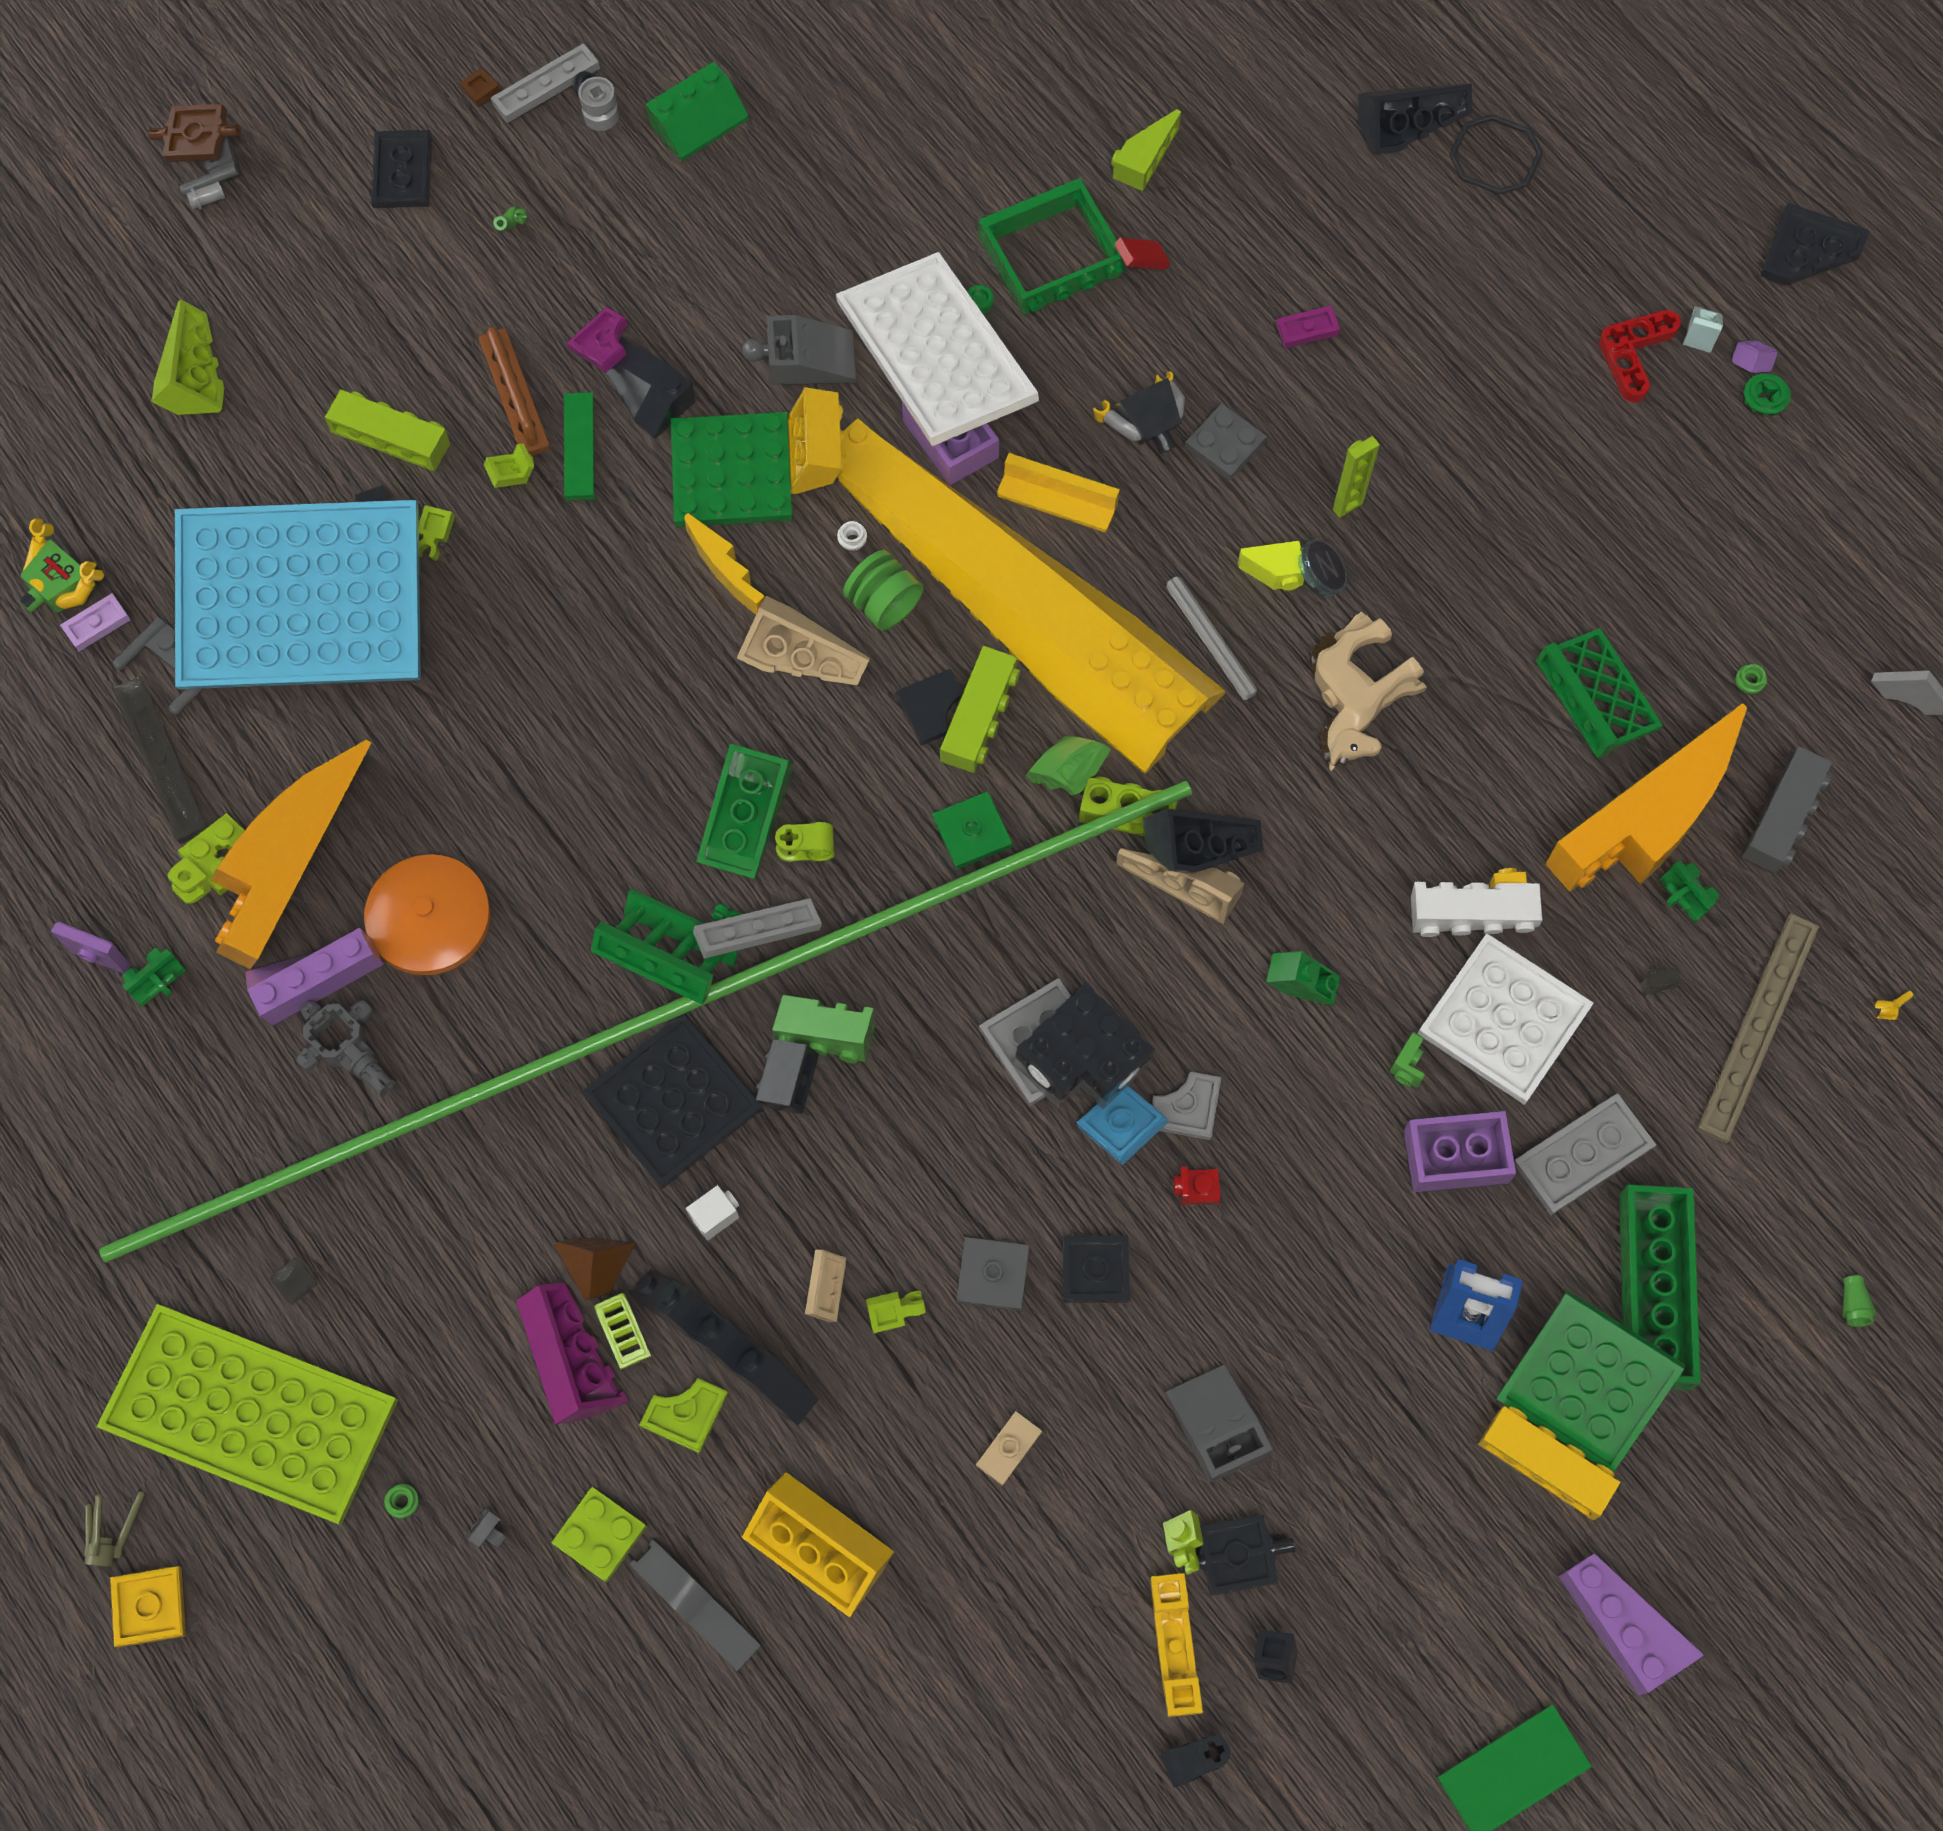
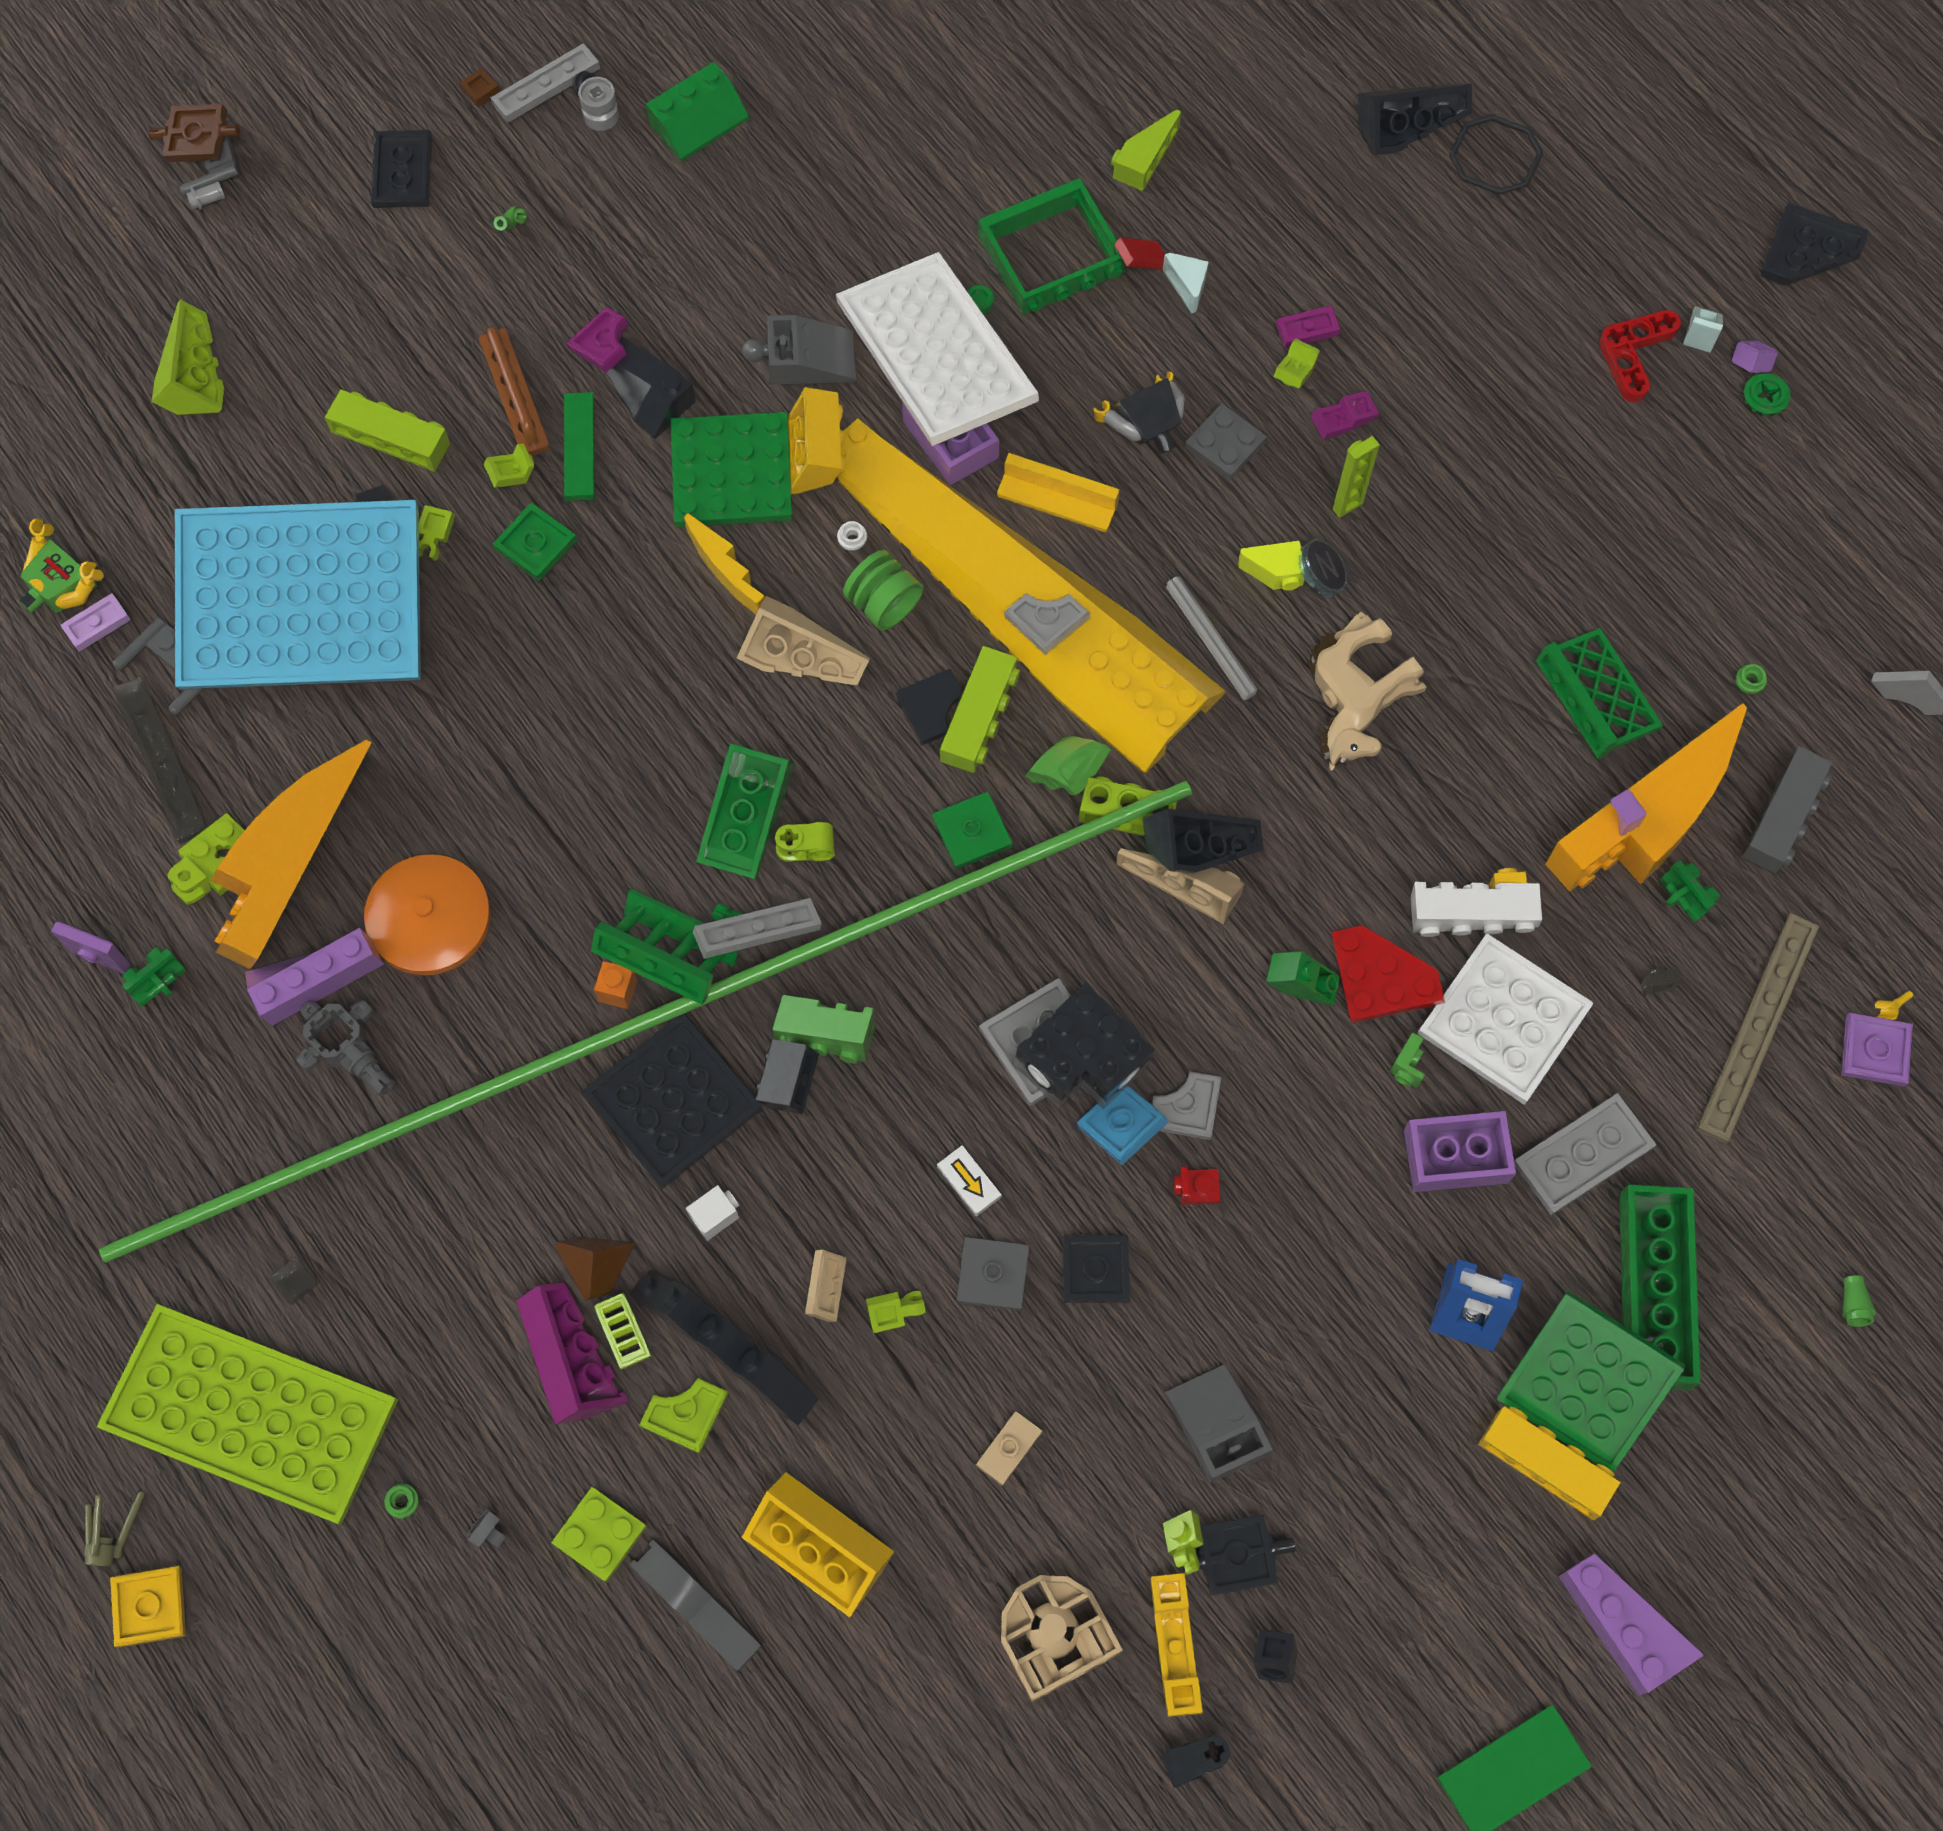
(534, 542): none -> green plate
(615, 985): none -> orange brick
(969, 1180): none -> white tile
(1046, 621): none -> light grey tile
(1049, 1641): none -> tan connector
(1187, 277): none -> light aqua slope
(1297, 364): none -> lime bracket
(1346, 416): none -> magenta slope
(1382, 977): none -> red plate
(1629, 811): none -> medium lavender slope
(1877, 1049): none -> medium lavender plate

